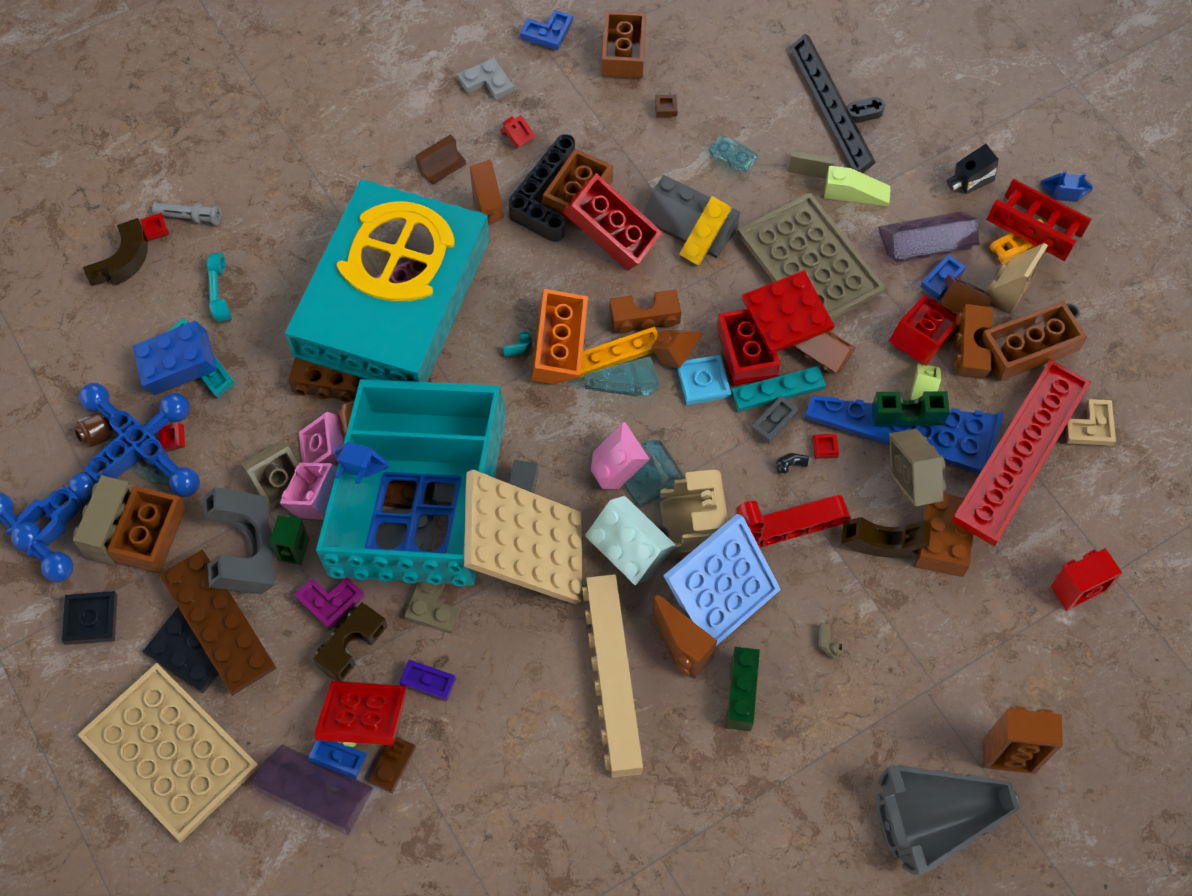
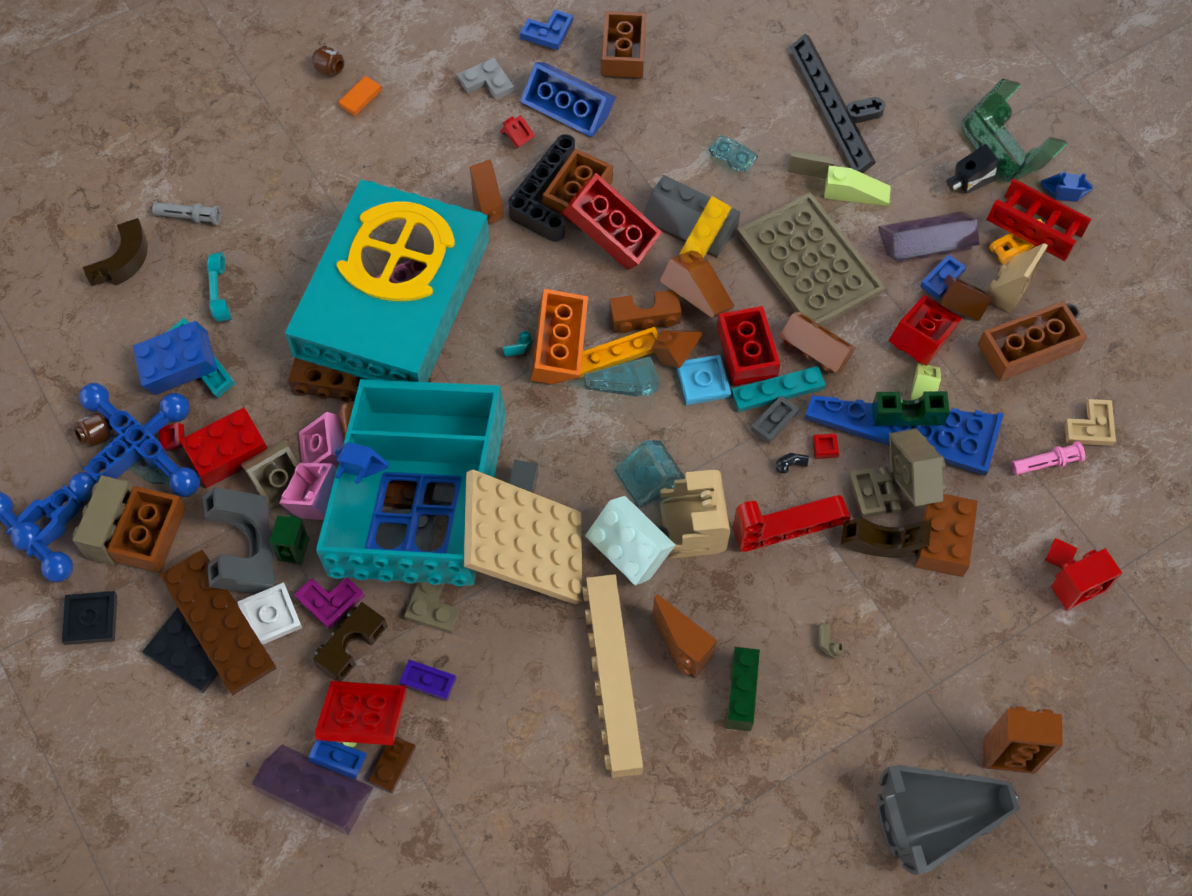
(154, 226): red plate -> none
(168, 752): tan plate -> none
(223, 446): none -> red brick
(270, 613): none -> white plate
(328, 61): none -> reddish brown head
(360, 95): none -> orange tile
(440, 160): reddish brown panel -> none
(567, 98): none -> blue slope
(617, 458): bright pink slope -> none
(666, 105): reddish brown plate -> none
(697, 283): none -> dark orange slope
(723, 580): light blue plate -> none
(787, 312): red plate -> none
(868, 495): none -> dark tan plate
(972, 359): dark orange arch -> none
(986, 126): none -> clear green windscreen
(1021, 453): red plate -> none
(1058, 456): none -> bright pink pin
(1060, 553): none -> red tile

